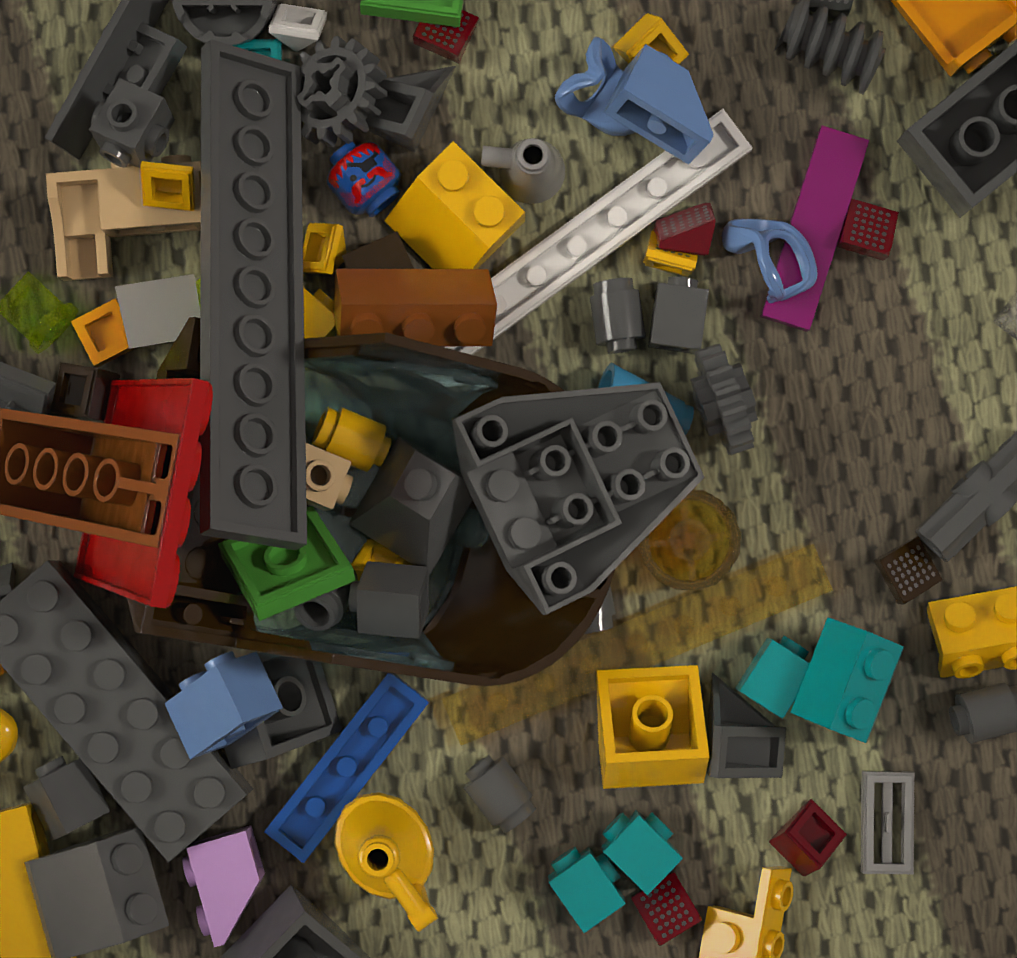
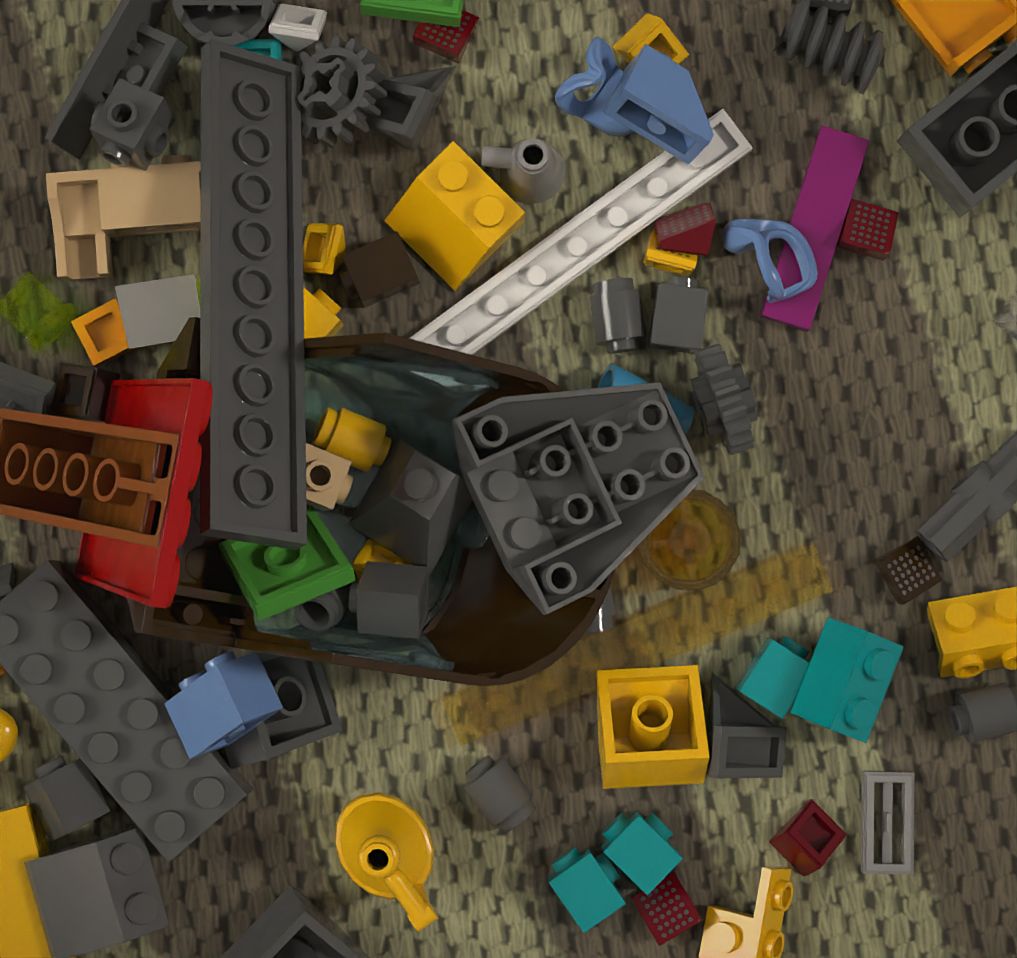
(168, 186): yellow slope -> none
(226, 875): lavender slope -> none
(346, 766): blue plate -> none
(363, 178): blue head -> none
(417, 304): dark orange brick -> none

